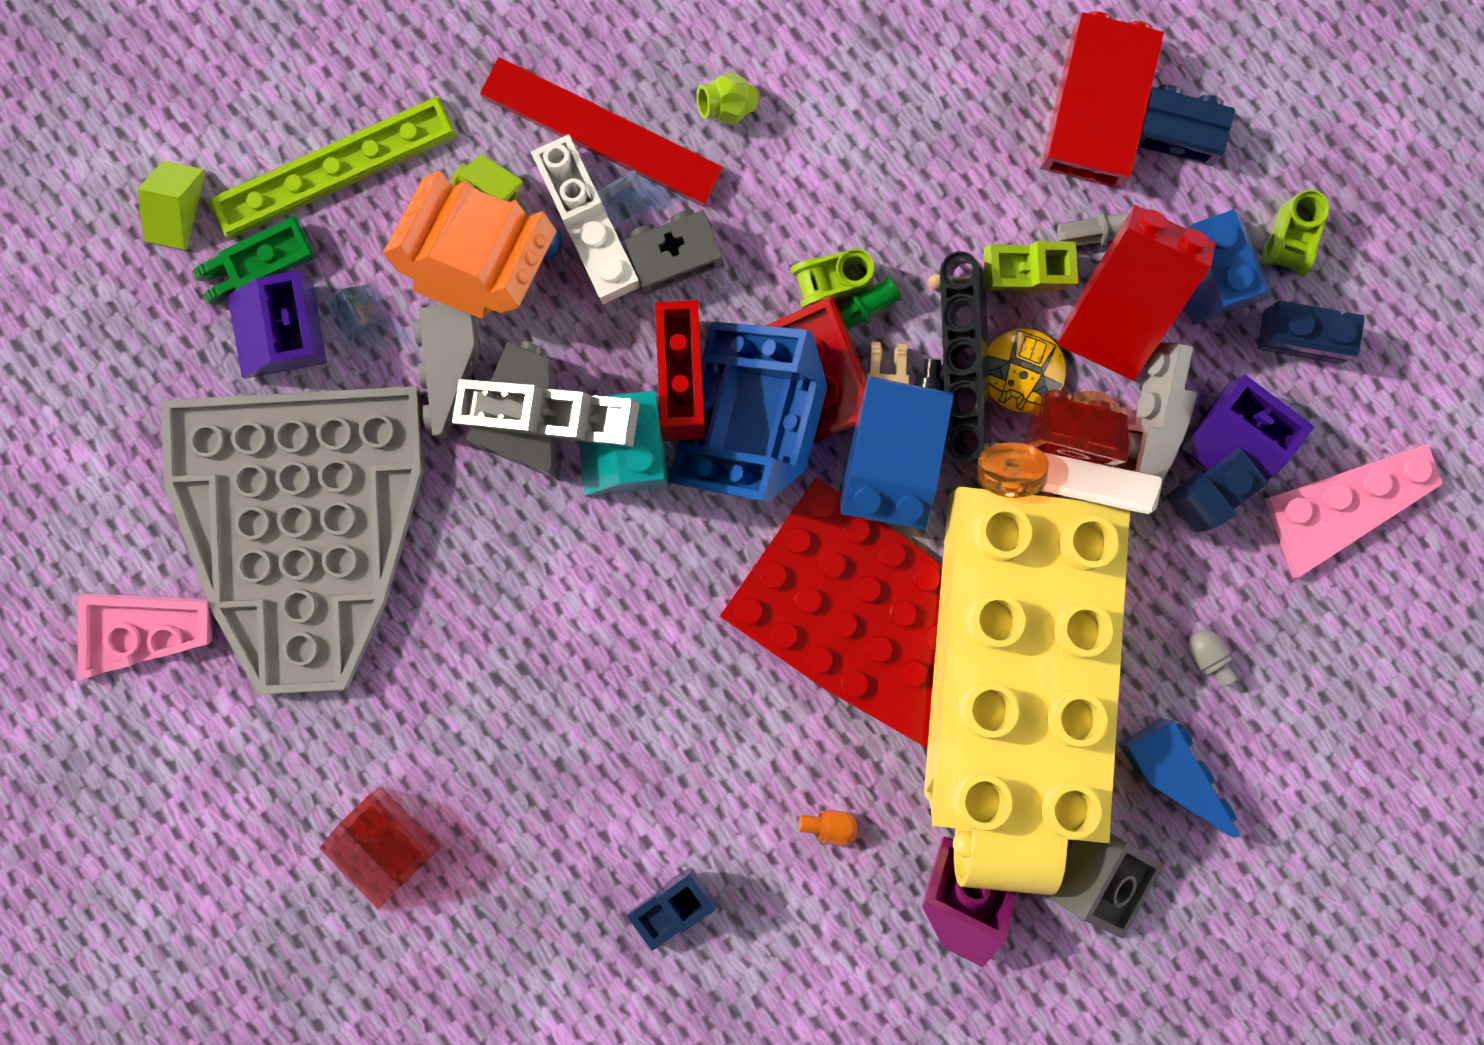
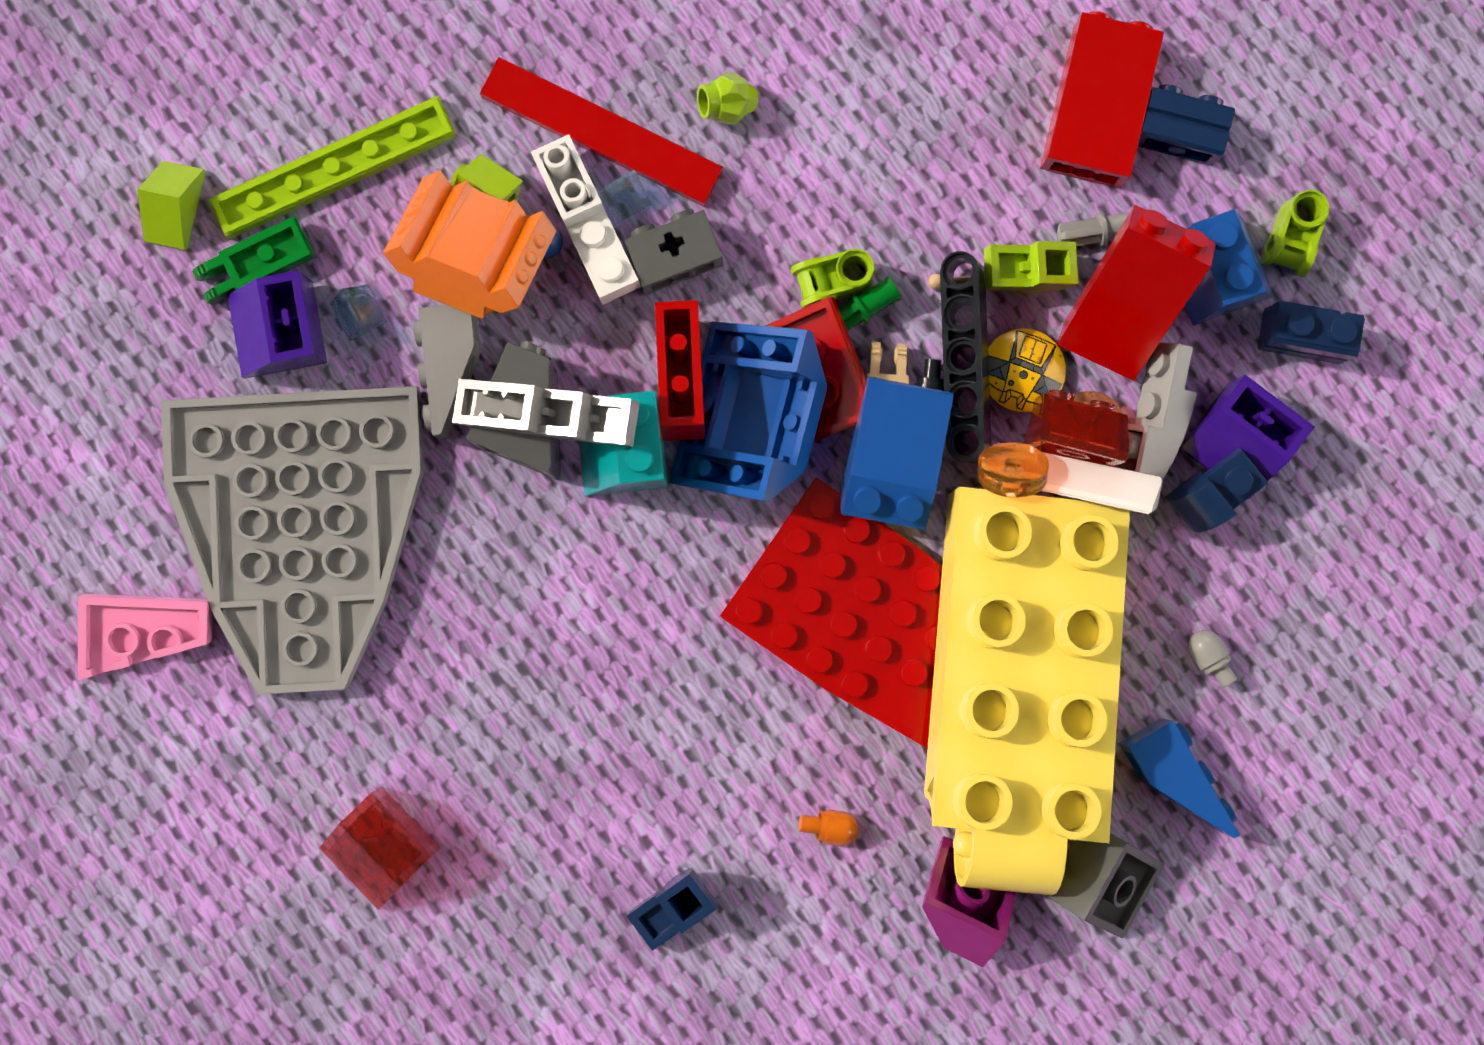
(1340, 509): bright pink wing -> none

